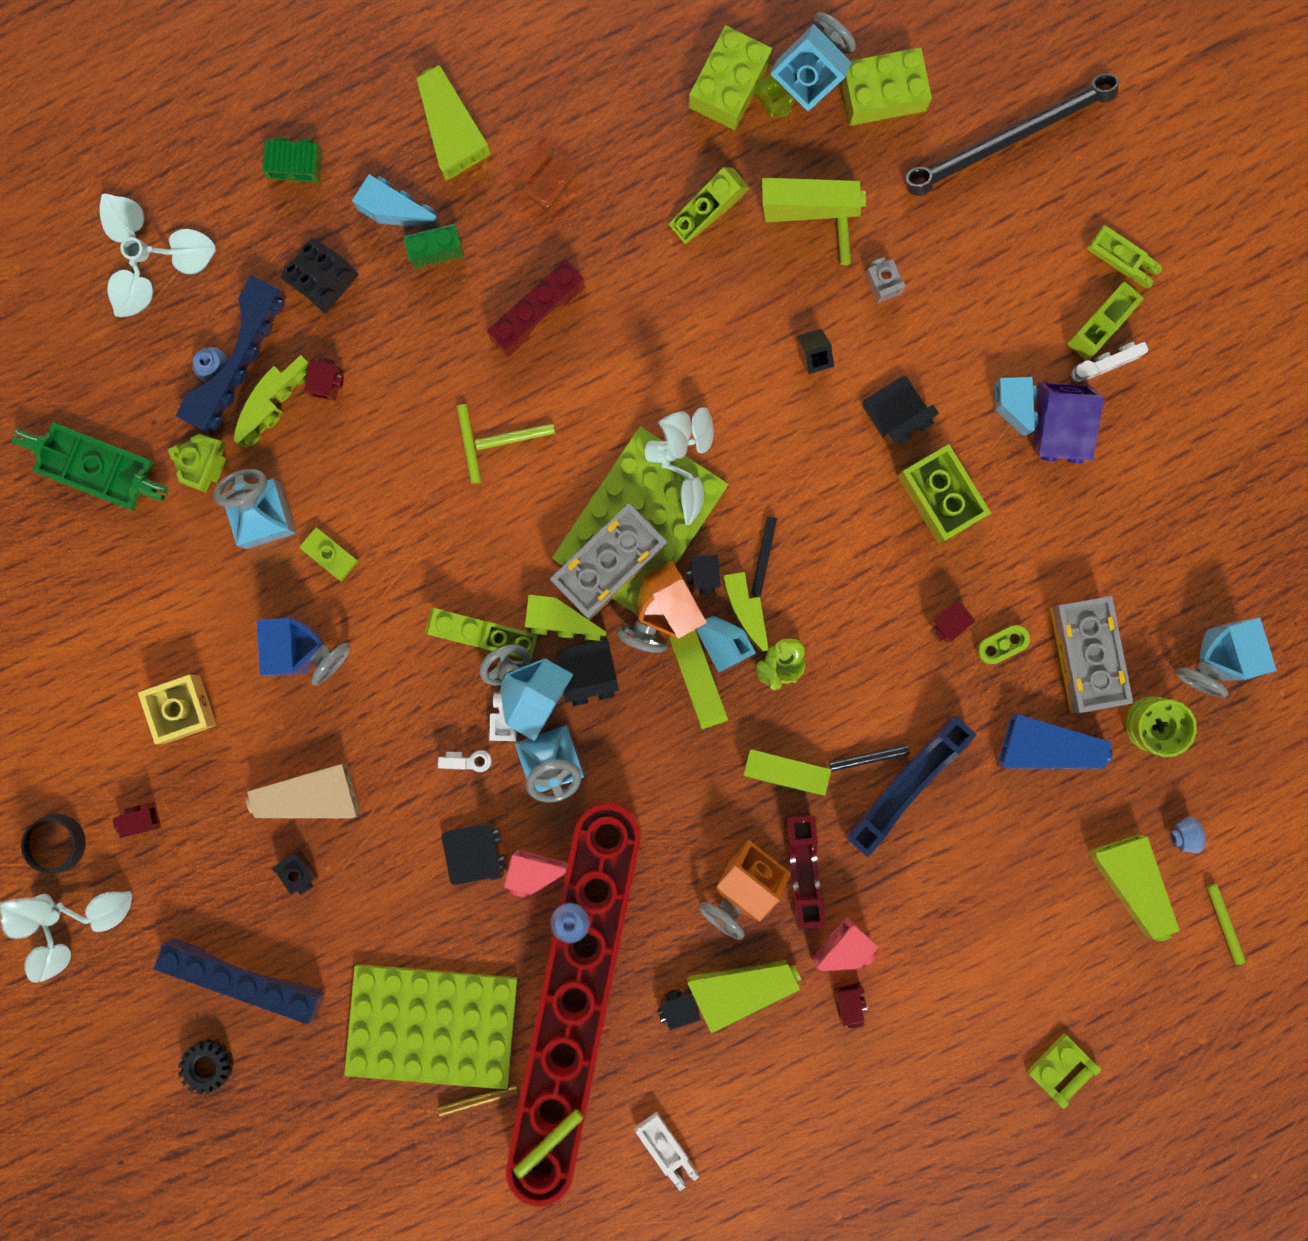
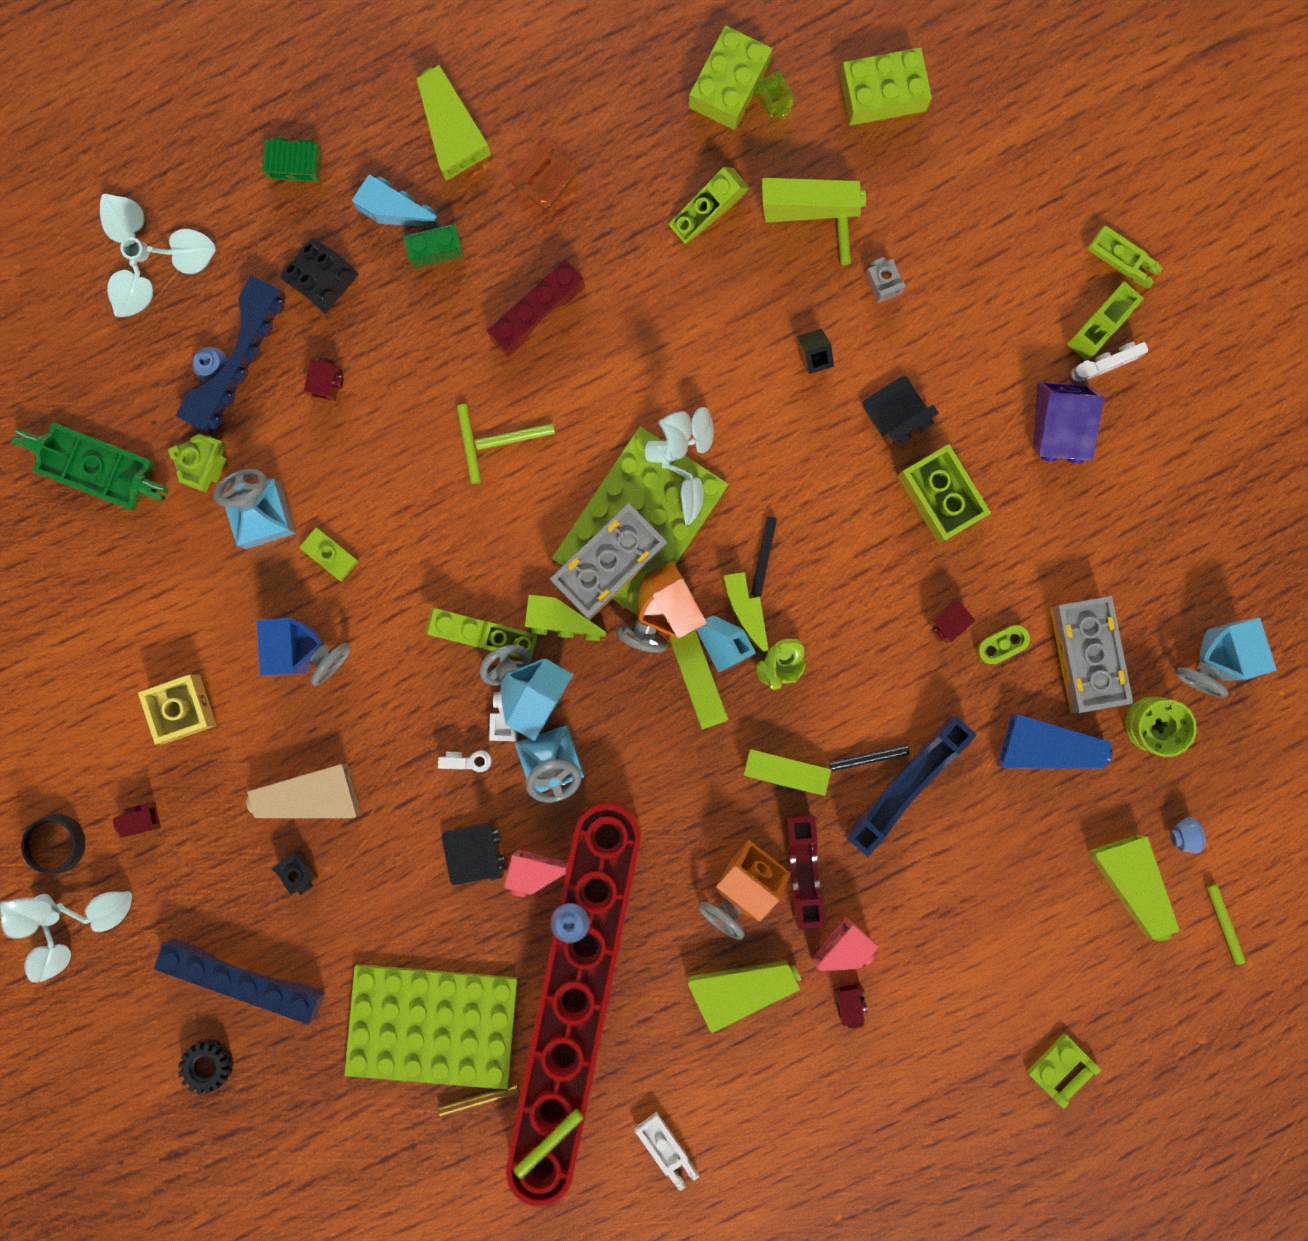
(261, 407): lime slope -> none
(591, 671): black bracket -> none
(678, 1009): black brick -> none
(704, 574): black brick -> none
(815, 61): medium azure piece -> none
(1012, 134): black piece -> none
(1015, 402): medium azure slope -> none

